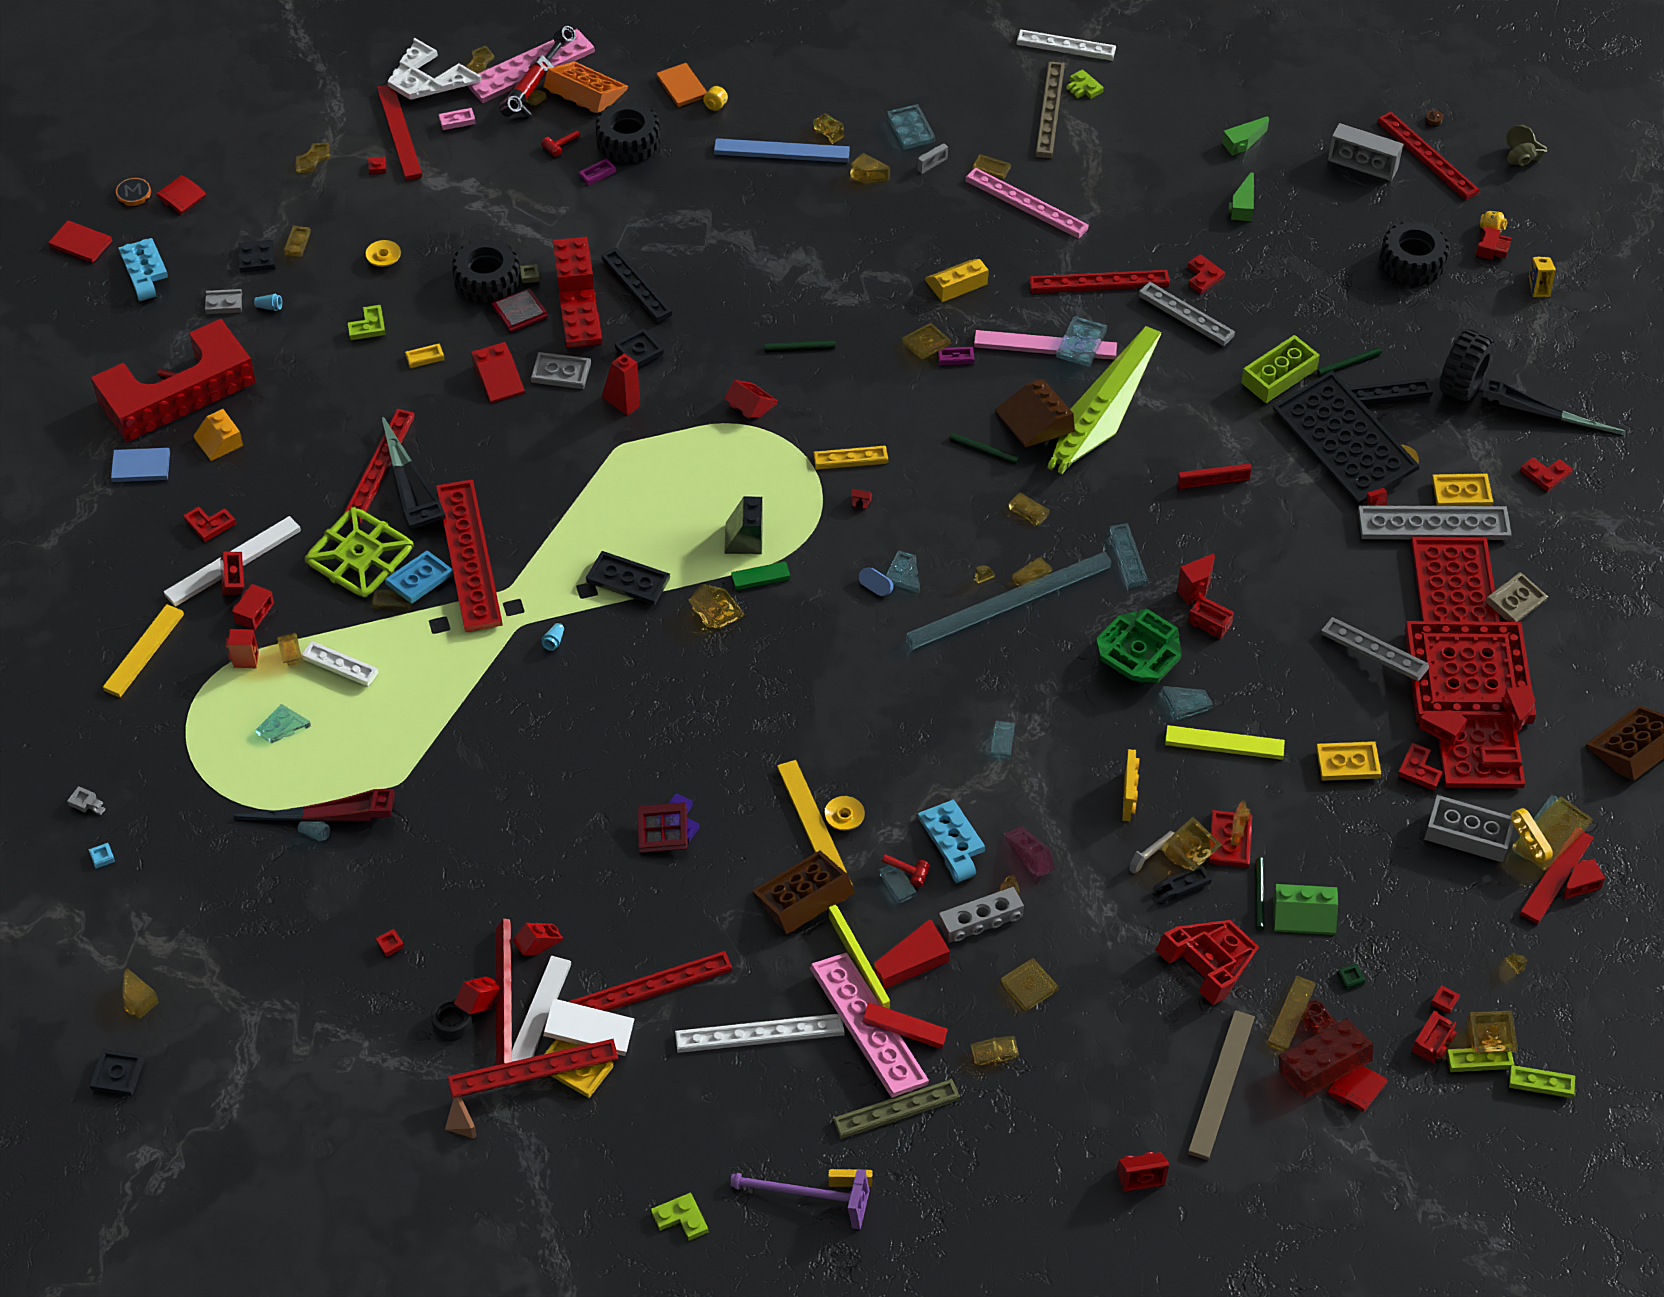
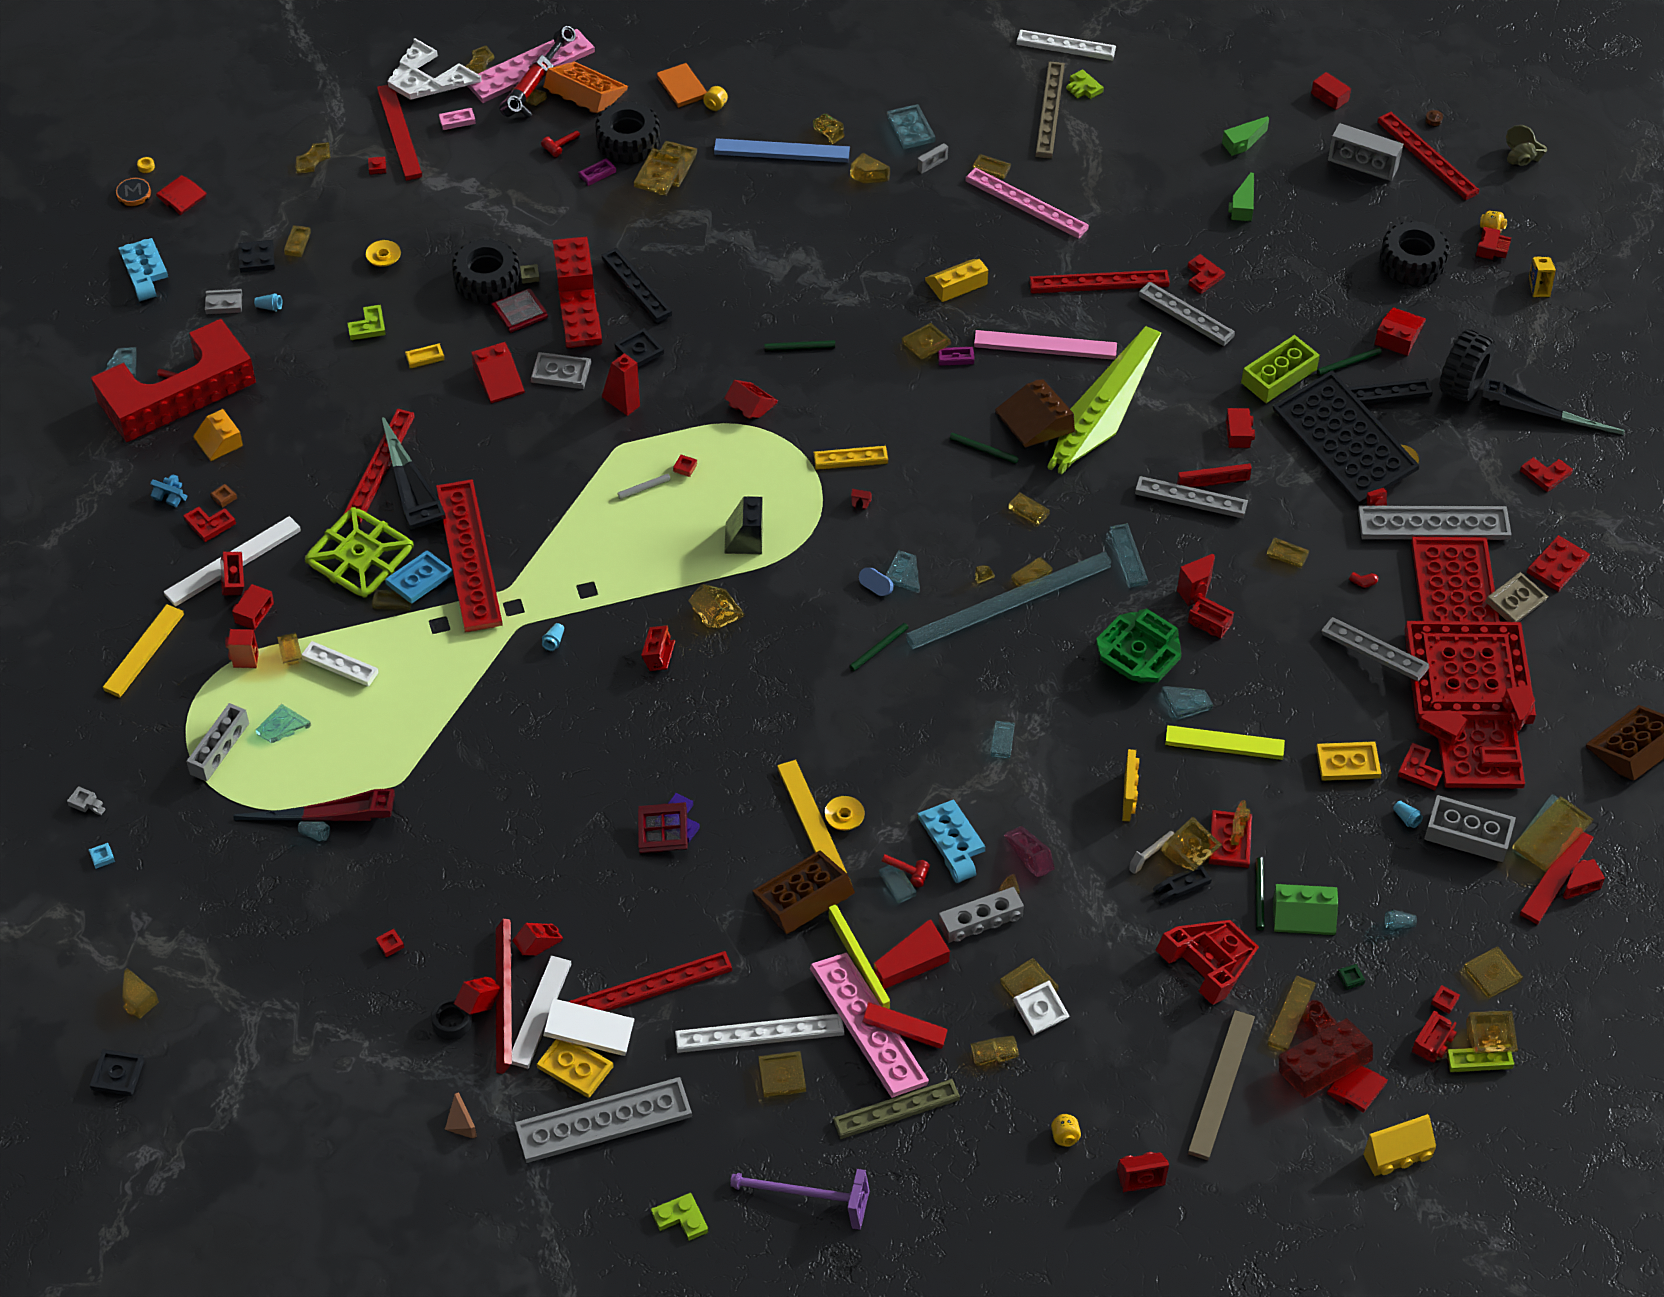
(80, 241): red tile -> none
(124, 355): none -> clear light blue wing
(140, 464): medium blue tile -> none
(145, 165): none -> yellow tile
(175, 494): none -> dark azure hips
(217, 742): none -> light grey brick
(223, 495): none -> dark orange tile
(532, 1068): red tile -> none
(603, 1119): none -> light grey plate
(628, 578): black plate -> none
(643, 486): none -> light grey bar
(658, 648): none -> red hinge
(665, 167): none -> clear yellow bracket
(685, 465): none -> red plate
(760, 575): green tile -> none
(782, 1074): none -> clear yellow plate
(845, 1178): yellow tile -> none
(878, 647): none -> dark green bar
(1041, 1008): none -> white tile
(1065, 1129): none -> yellow head
(1081, 341): clear light blue plate -> none
(1191, 497): none -> light grey plate
(1239, 428): none -> red brick
(1288, 552): none -> clear yellow plate
(1331, 90): none -> red brick
(1364, 581): none -> red arm
(1398, 919): none -> clear light blue cone
(1399, 331): none -> red slope
(1400, 1145): none -> yellow slope
(1408, 814): none -> medium azure cone
(1462, 490): yellow plate -> none
(1493, 972): none -> clear yellow plate
(1517, 962): clear yellow tile -> none
(1521, 819): yellow beam -> none
(1542, 1081): lime plate -> none
(1558, 563): none -> red plate

